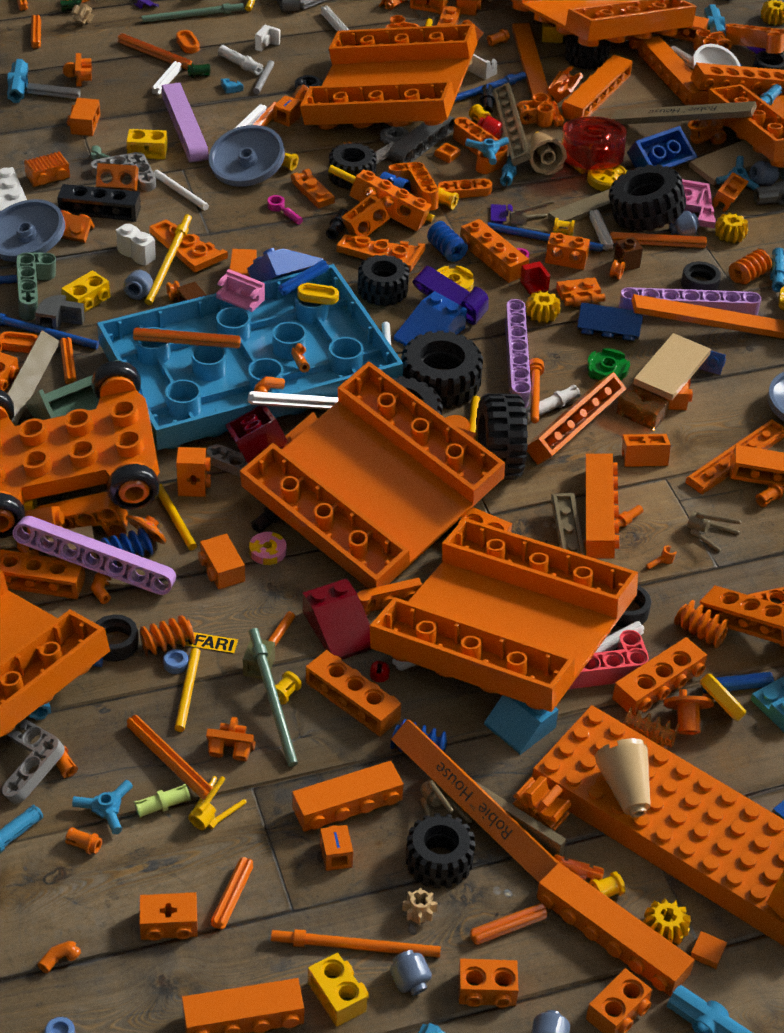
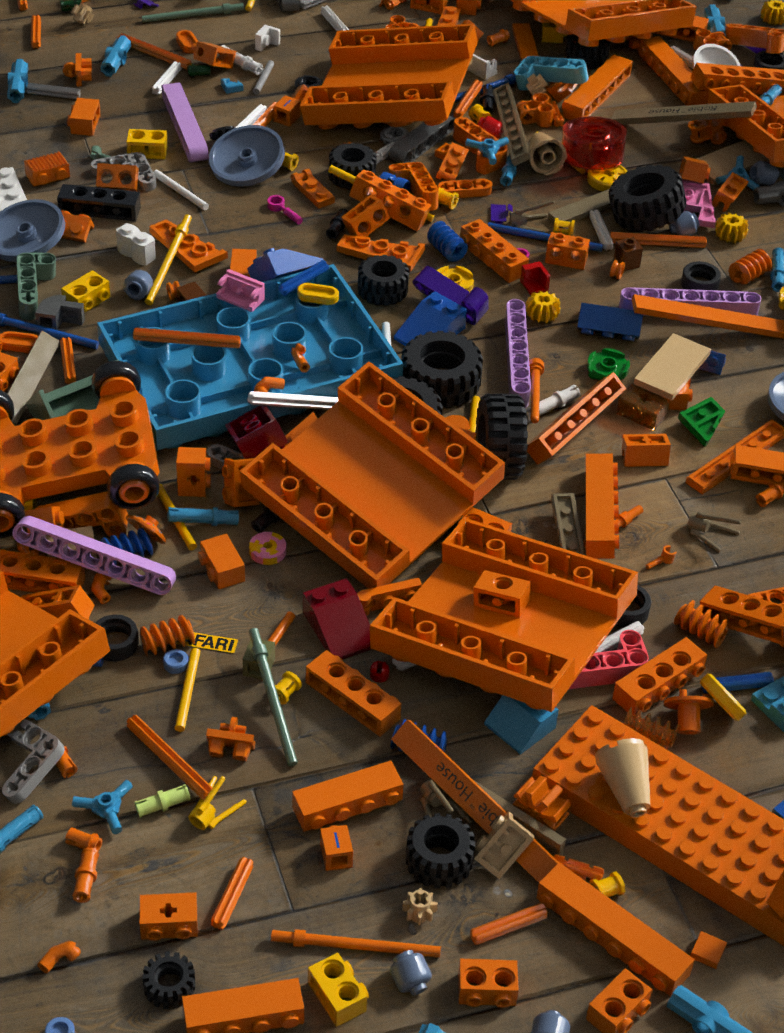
(61, 600): none -> orange slope
(85, 875): none -> orange pin
(115, 56): none -> dark azure piece
(163, 966): none -> black tyre
(208, 52): none -> orange torso
(208, 516): none -> dark azure pin
(217, 133): none -> black gear
(233, 492): none -> orange bracket
(452, 162): none -> orange plate
(468, 98): none -> orange axle
(502, 593): none -> orange brick
(502, 845): none -> tan bracket
(536, 84): none -> tan gear
(552, 70): none -> medium azure beam
(580, 290): orange plate -> none
(664, 148): blue slope -> none
(668, 920): yellow gear -> none
(694, 169): none -> orange brick
(702, 419): none -> green wing

